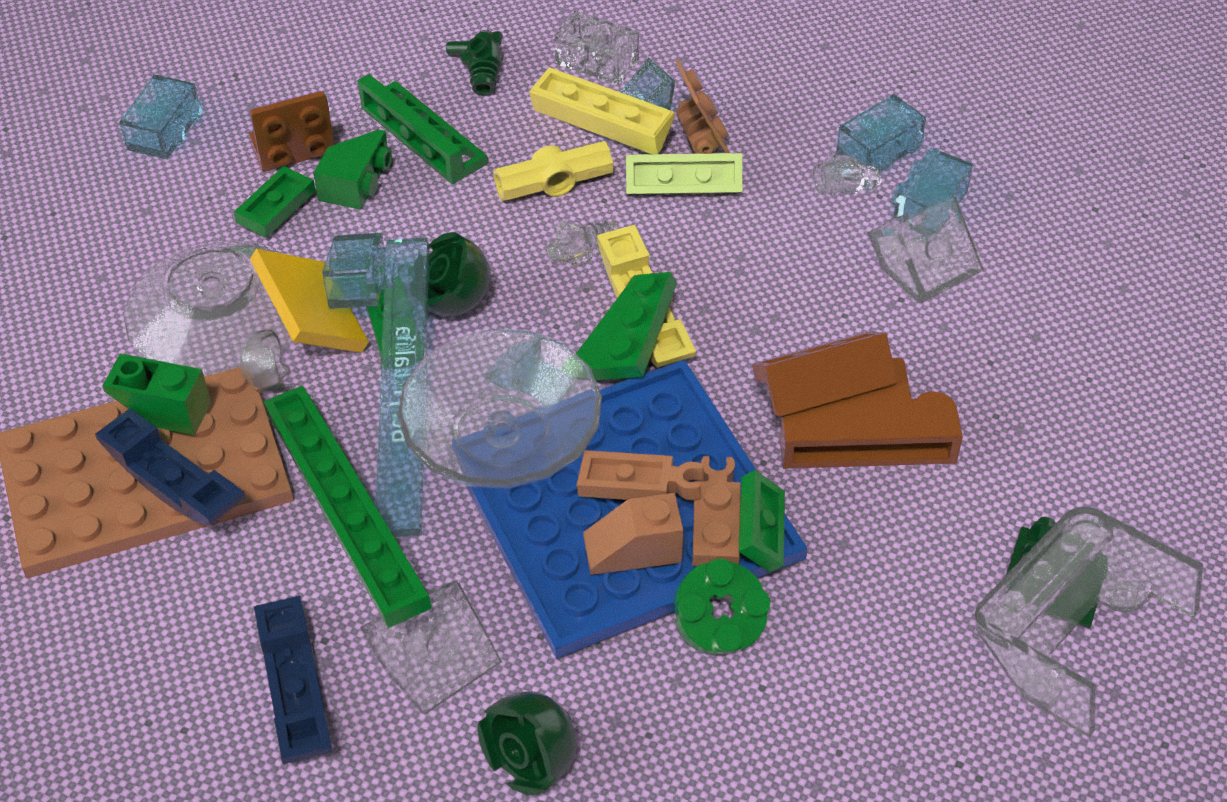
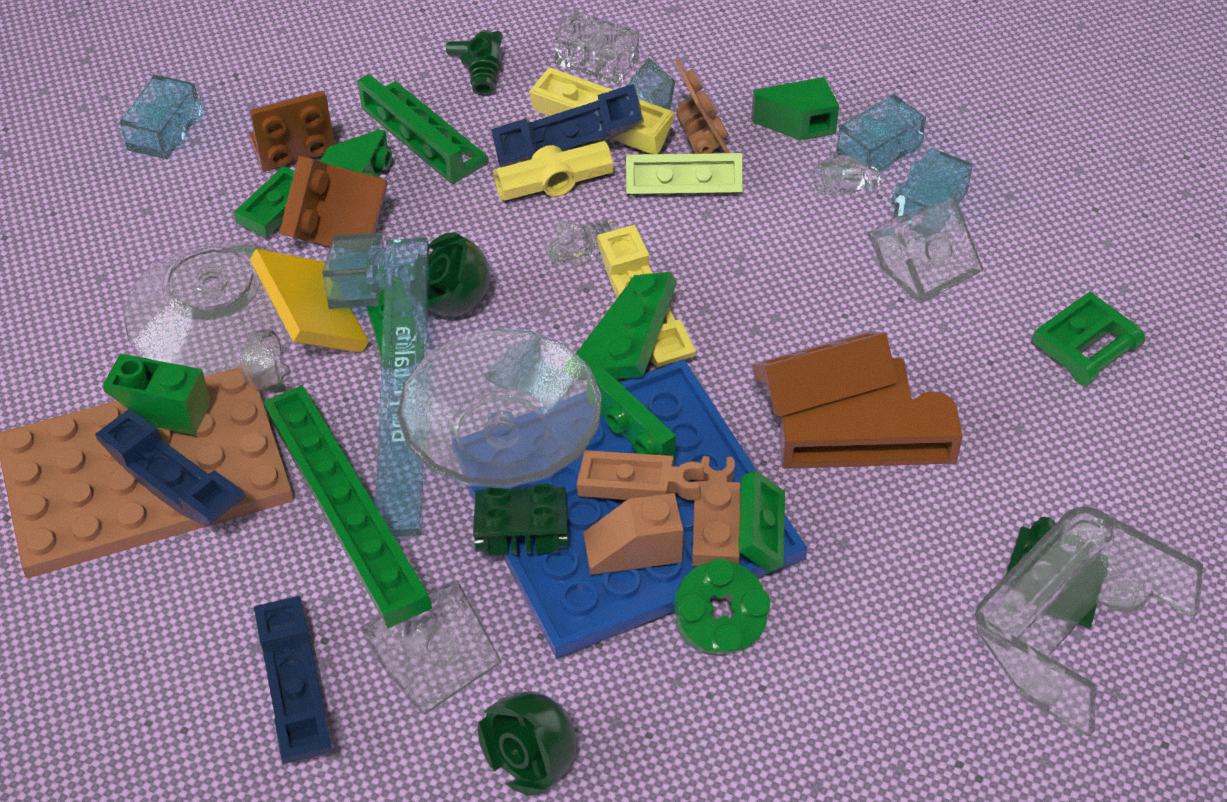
(331, 202): none -> dark orange bracket
(520, 512): none -> dark green hinge
(574, 128): none -> dark blue slope
(632, 419): none -> green hinge
(797, 109): none -> green slope
(1082, 326): none -> green plate

